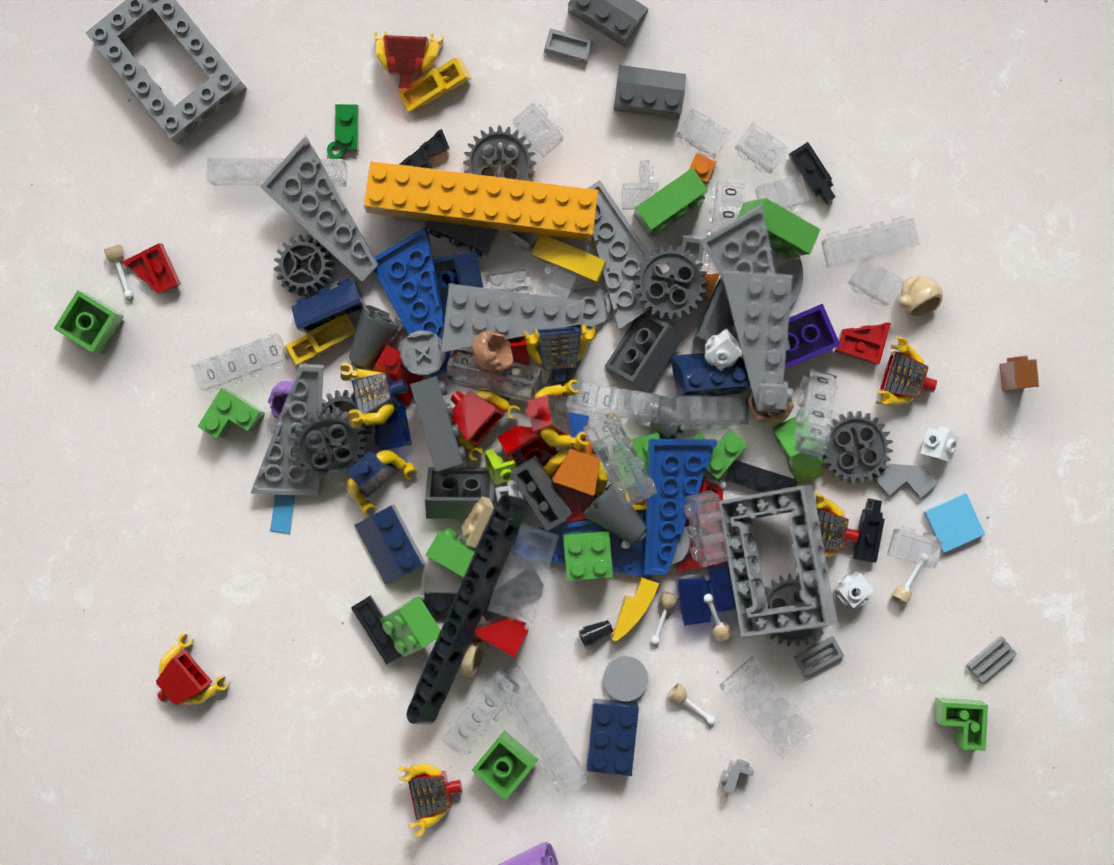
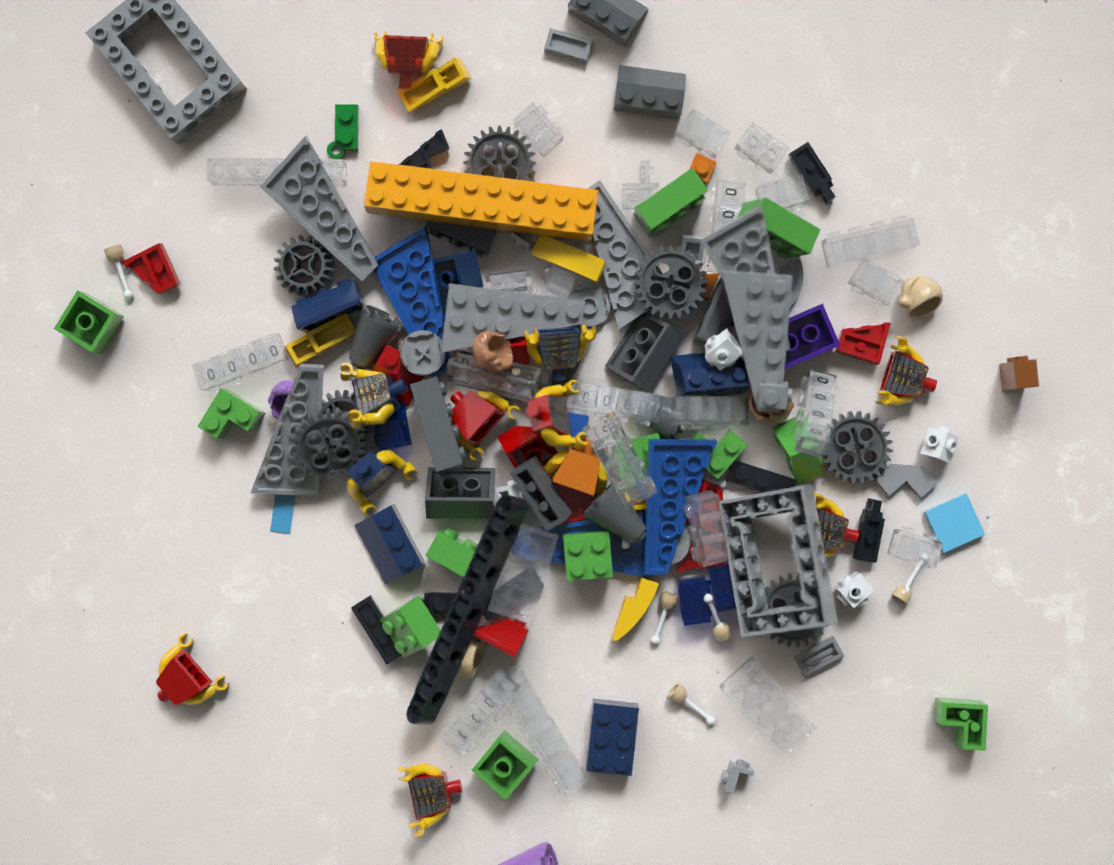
(476, 521): tan wing -> none
(497, 469): lime bracket -> none
(595, 633): black cone -> none
(625, 678): light grey tile -> none
(1000, 663): light grey tile -> none

